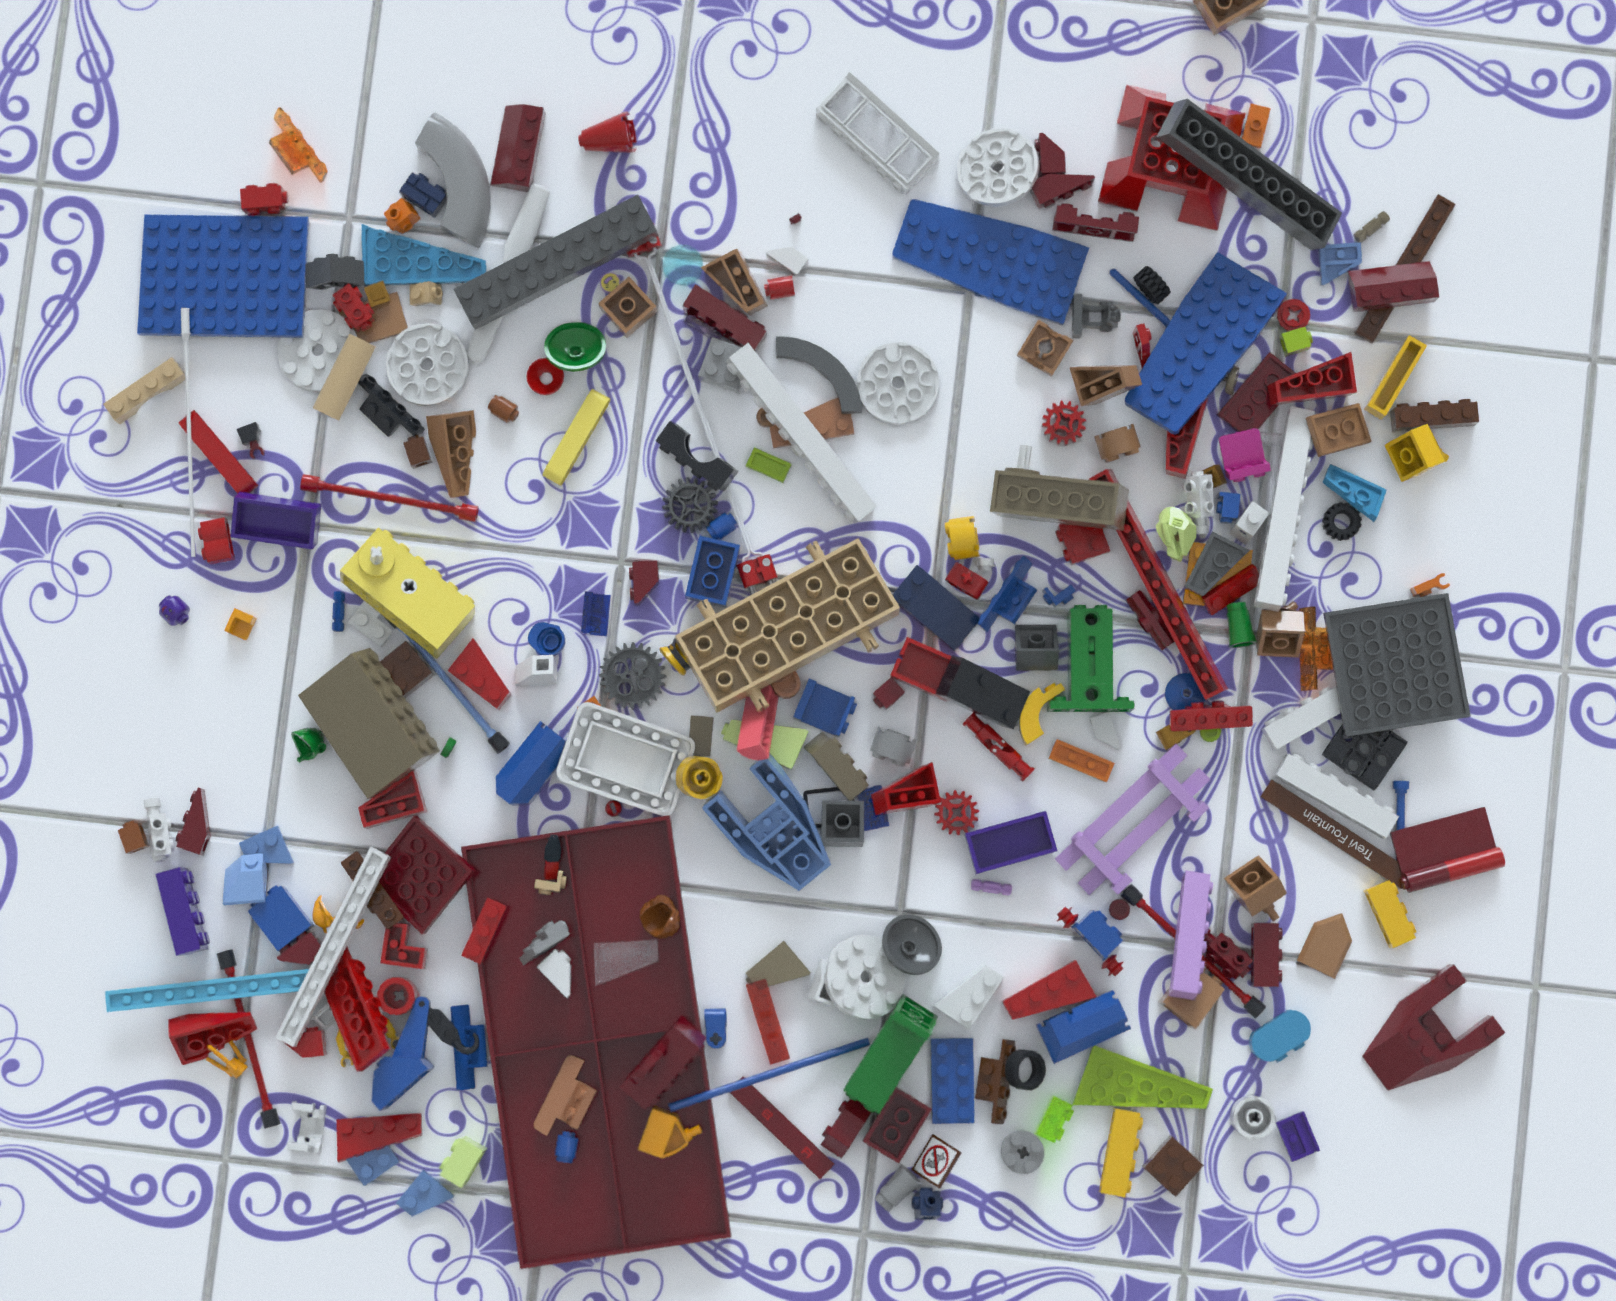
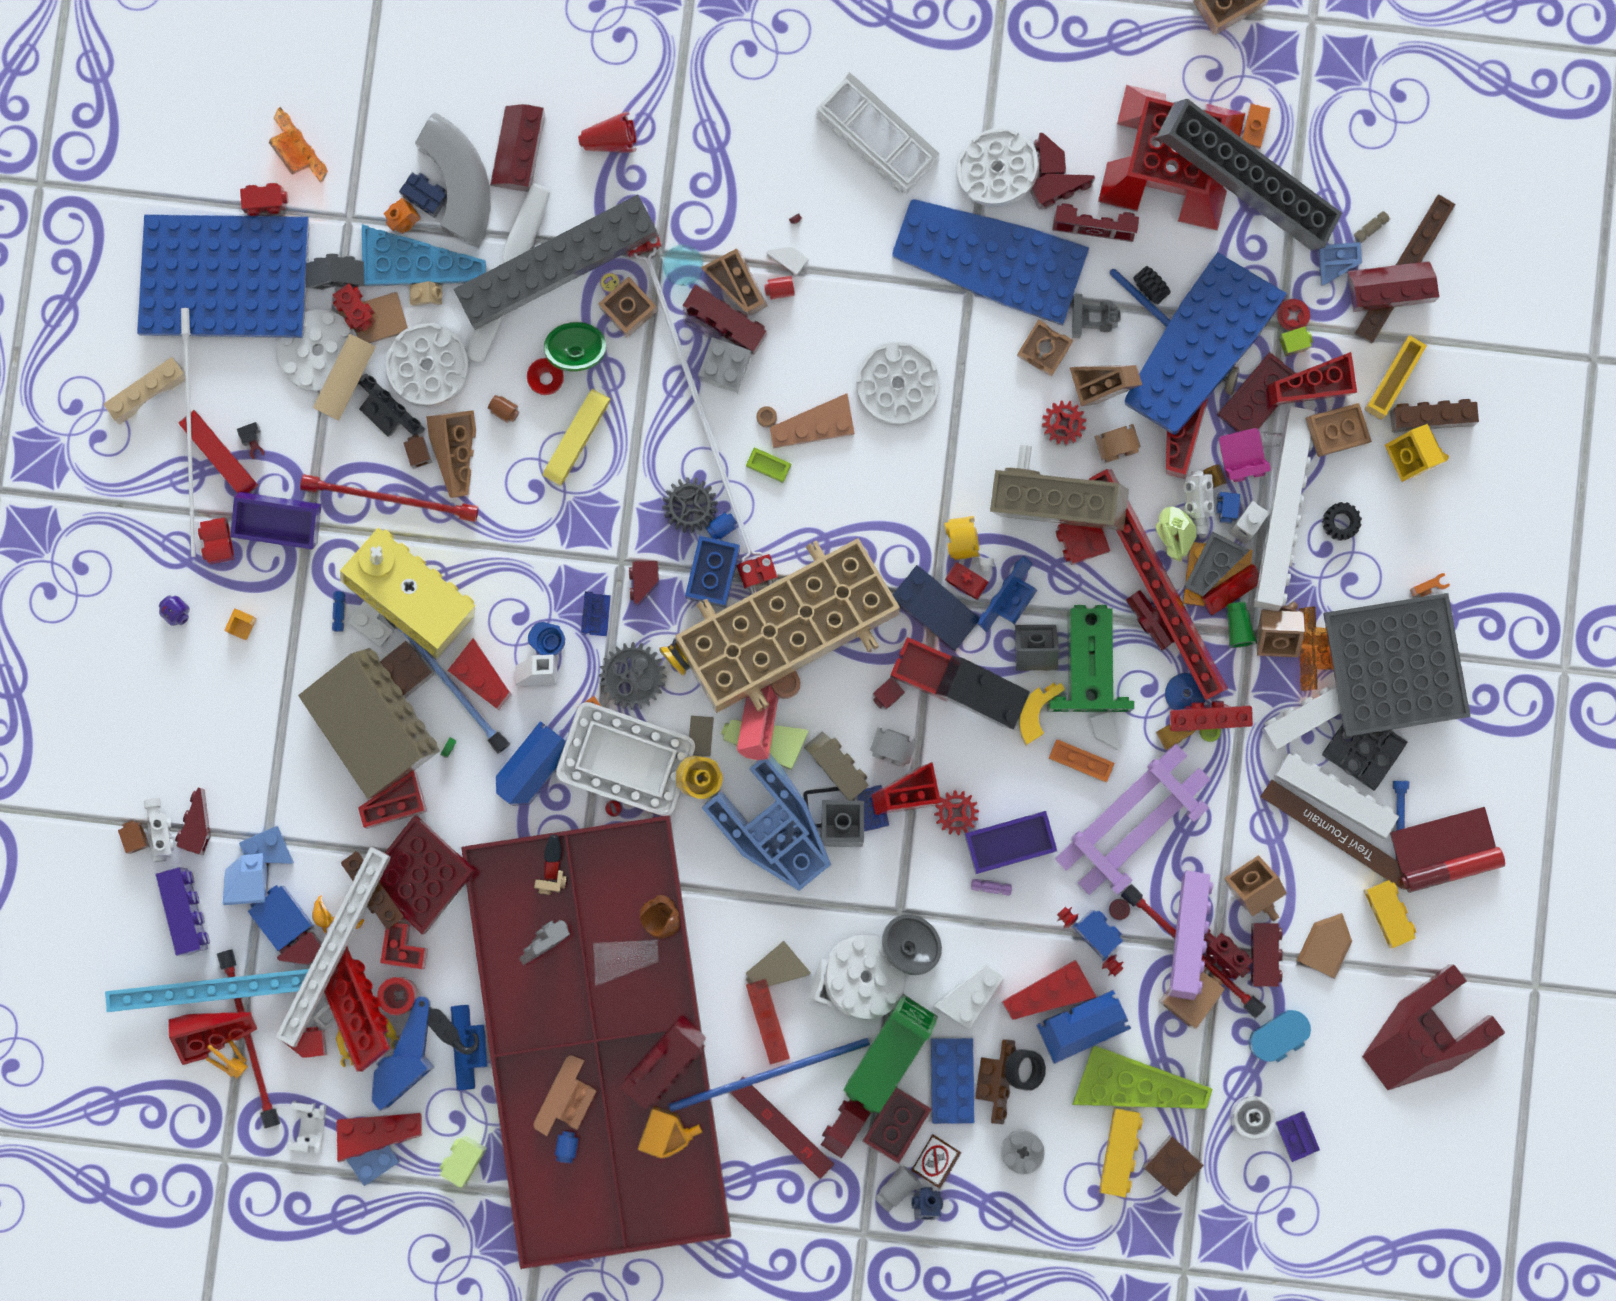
(308, 743): green helmet -> none
(377, 293): pearl gold tile -> none
(423, 1194): medium blue wing -> none
(484, 931): red plate -> none
(558, 971): white slope -> none
(677, 440): black arch -> none
(715, 1022): blue piece -> none
(801, 434): white brick -> none
(825, 708): blue panel -> none
(827, 365): dark grey tile -> none
(1001, 749): red piece -> none
(1053, 1119): clear neon green brick -> none
(1063, 597): blue bracket -> none
(1141, 338): red wing -> none
(1356, 491): dark azure wing -> none

